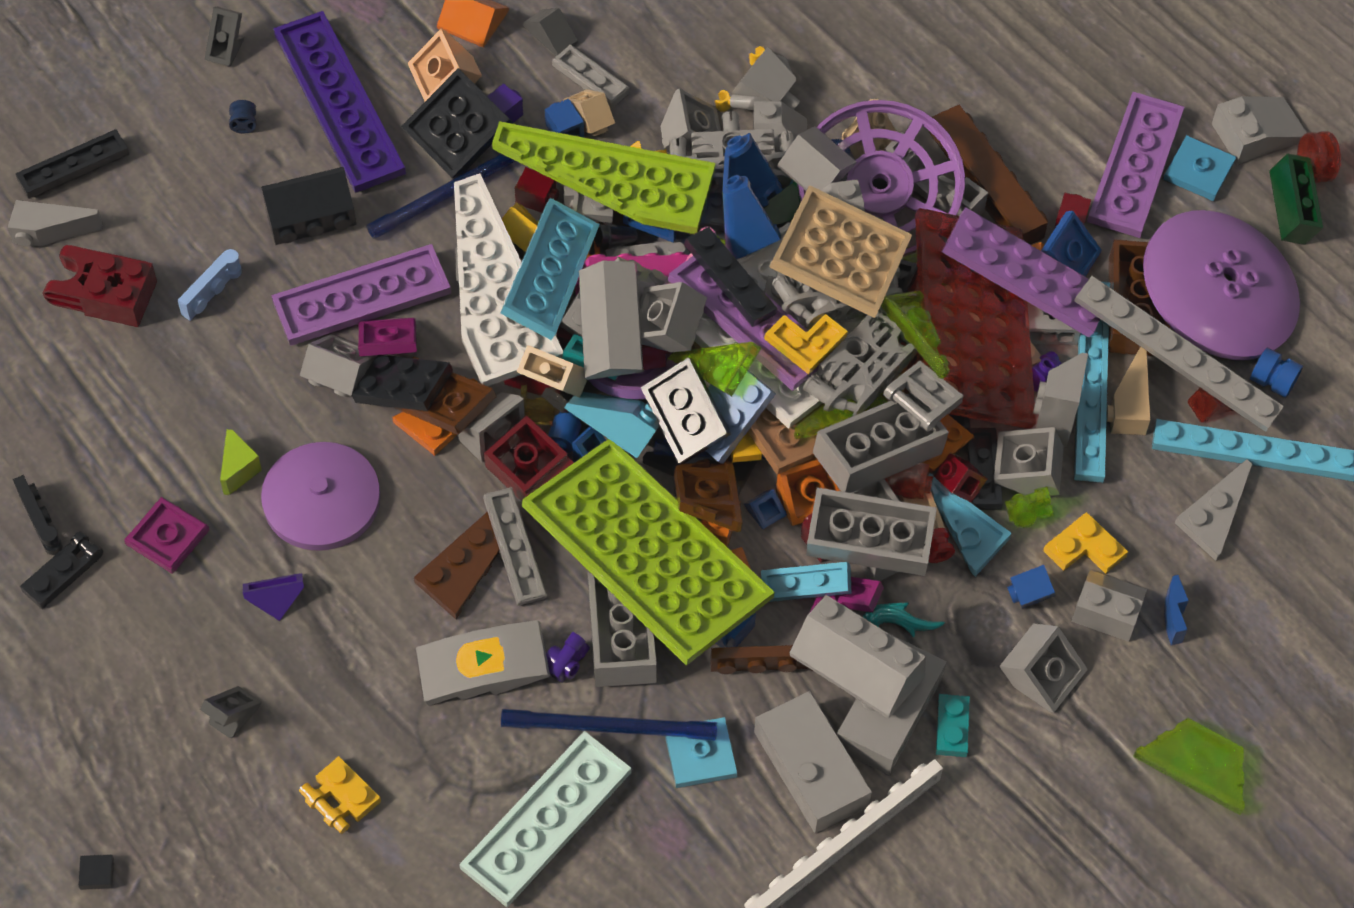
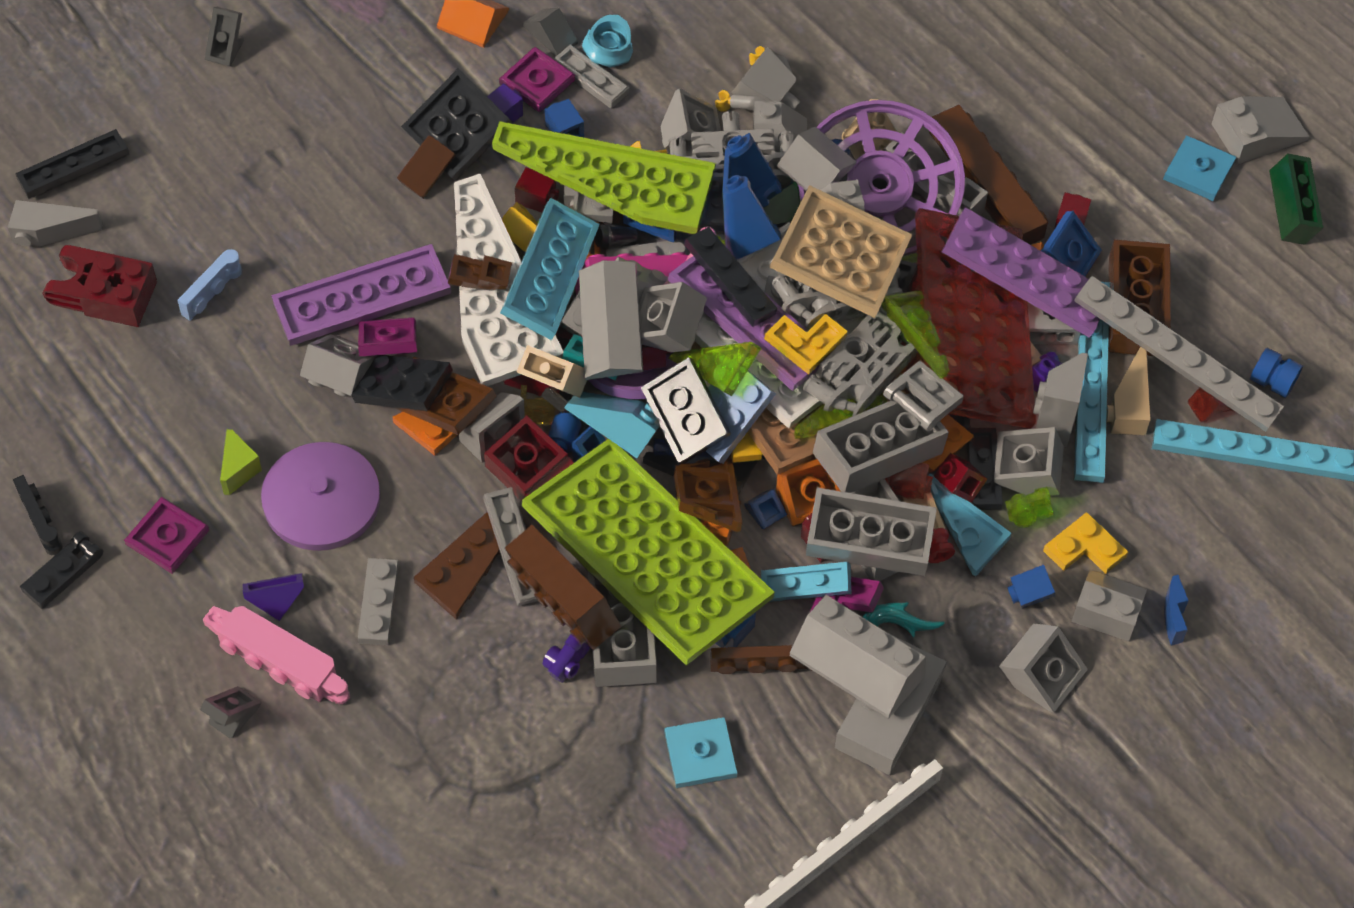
(96, 872): black tile -> none
(242, 116): dark blue wheel -> none
(277, 652): none -> bright pink hinge
(309, 205): black slope -> none
(339, 101): dark purple plate -> none
(347, 789): yellow plate -> none
(378, 601): none -> light grey plate
(392, 220): clear blue piece -> none
(426, 166): none -> reddish brown slope
(439, 60): light nougat slope -> none
(482, 662): light grey slope -> none
(485, 274): none -> reddish brown slope
(526, 719): clear blue piece -> none
(537, 78): none -> magenta plate
(545, 819): light aqua plate -> none
(561, 588): none -> reddish brown brick
(593, 110): tan slope -> none
(609, 41): none -> medium azure hat
(812, 762): light grey brick -> none
(952, 725): teal plate -> none
(1135, 164): medium lavender plate -> none
(1195, 299): medium lavender dish -> none
(1199, 761): clear neon green wing -> none
(1211, 515): light grey wing -> none
(1324, 154): clear red head -> none

